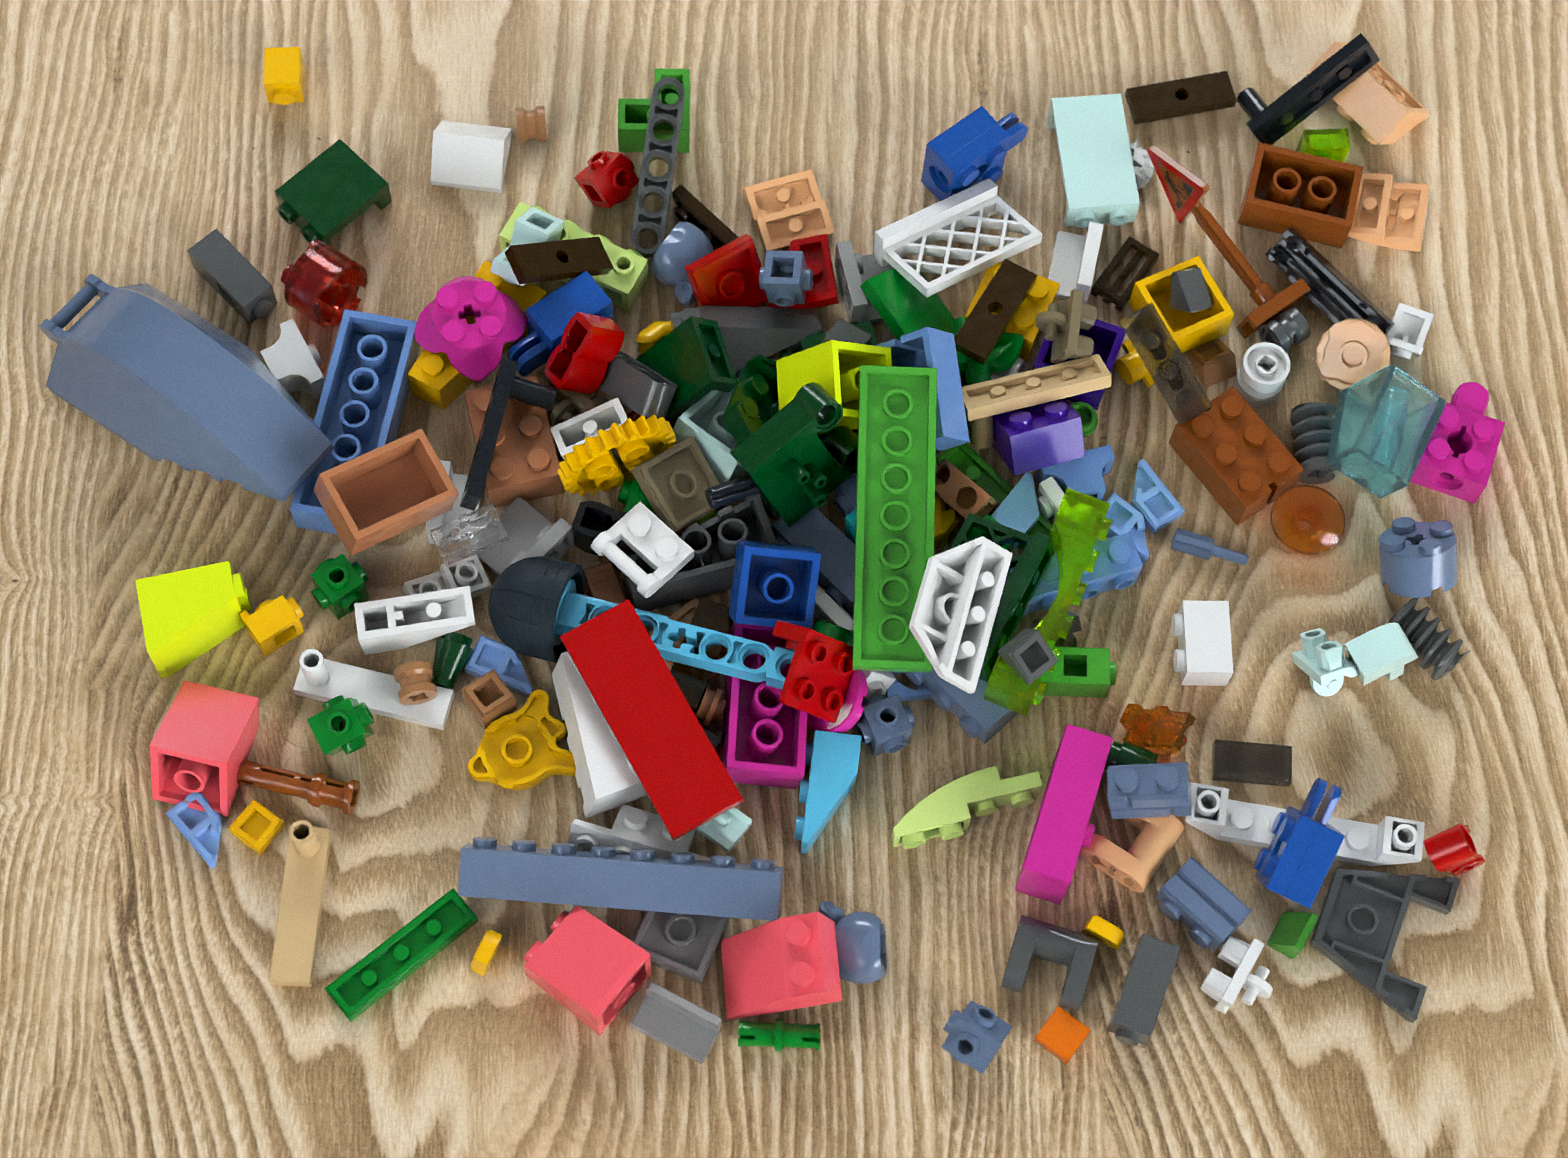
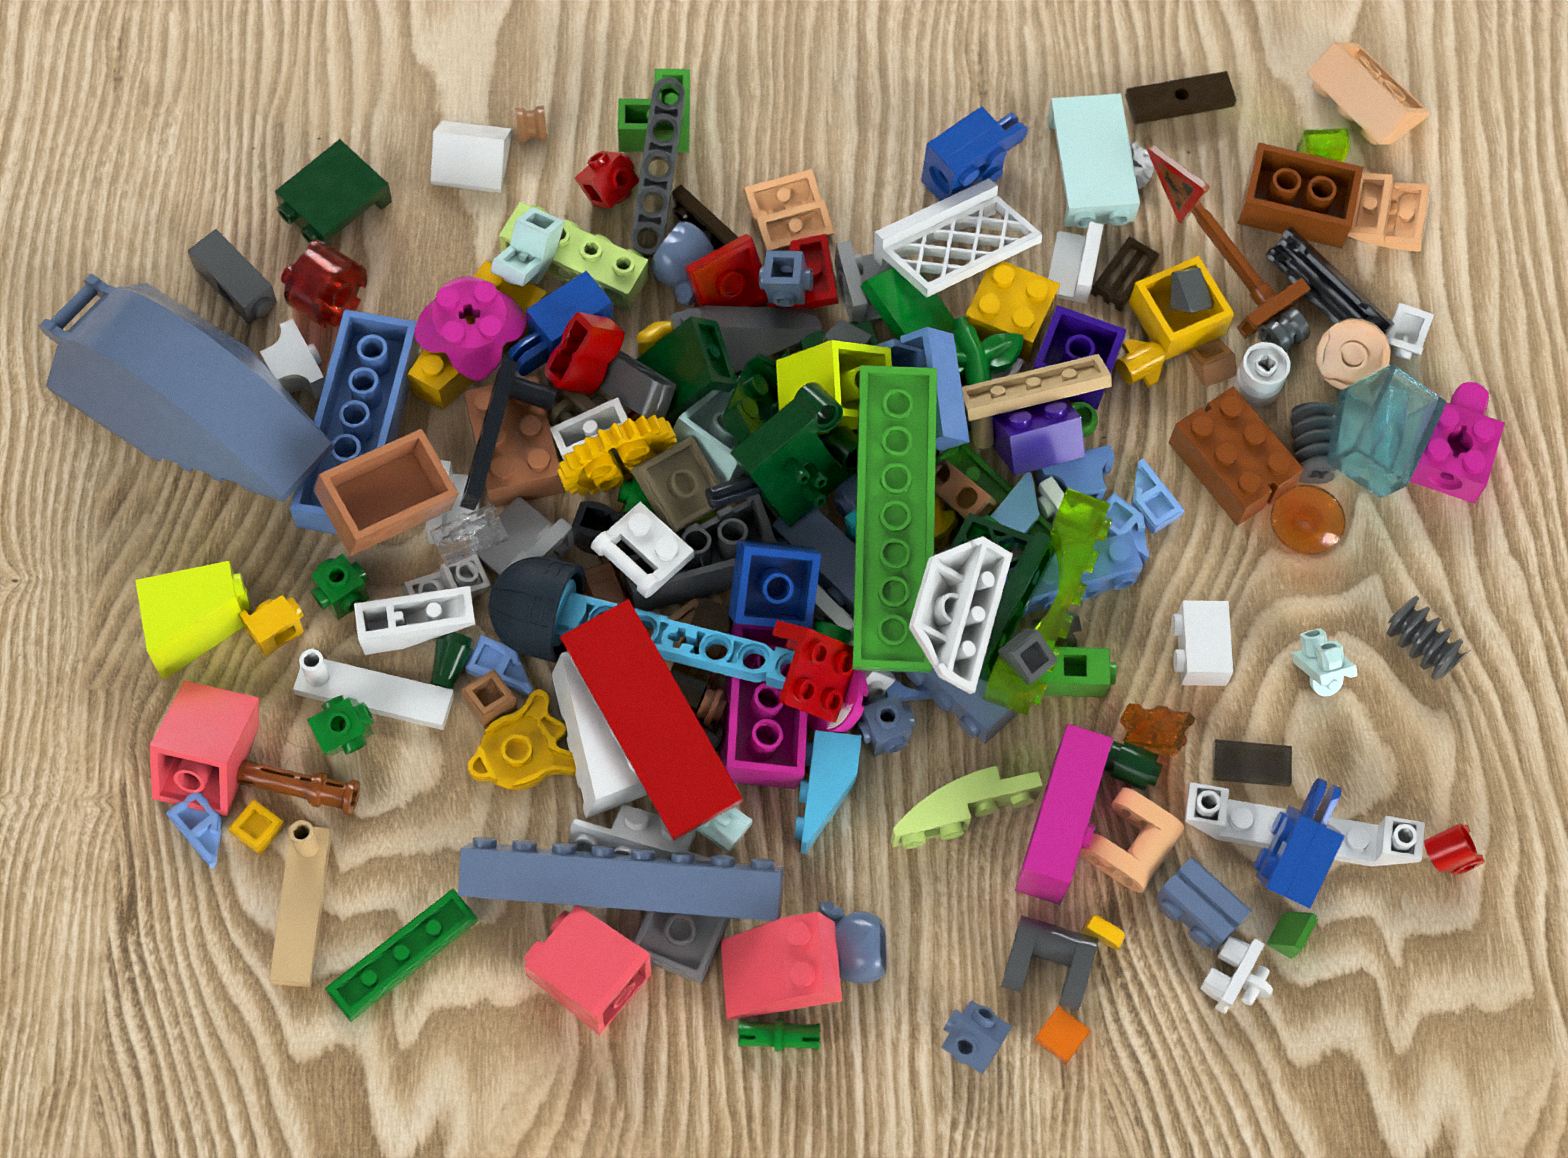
(284, 75): yellow brick -> none
(415, 683): medium nougat wheel -> none
(485, 952): yellow tile -> none
(558, 260): dark brown tile -> none
(677, 1023): light grey panel -> none
(1002, 296): dark brown tile -> none
(1063, 324): dark tan hips -> none
(1143, 990): dark grey brick -> none
(1149, 790): sand blue brick -> none
(1165, 363): clear smoke brick -> none
(1203, 547): sand blue axle -> none
(1309, 94): black piece -> none
(1363, 924): dark grey wing -> none
(1380, 653): light aqua brick -> none
(1418, 557): sand blue brick -> none

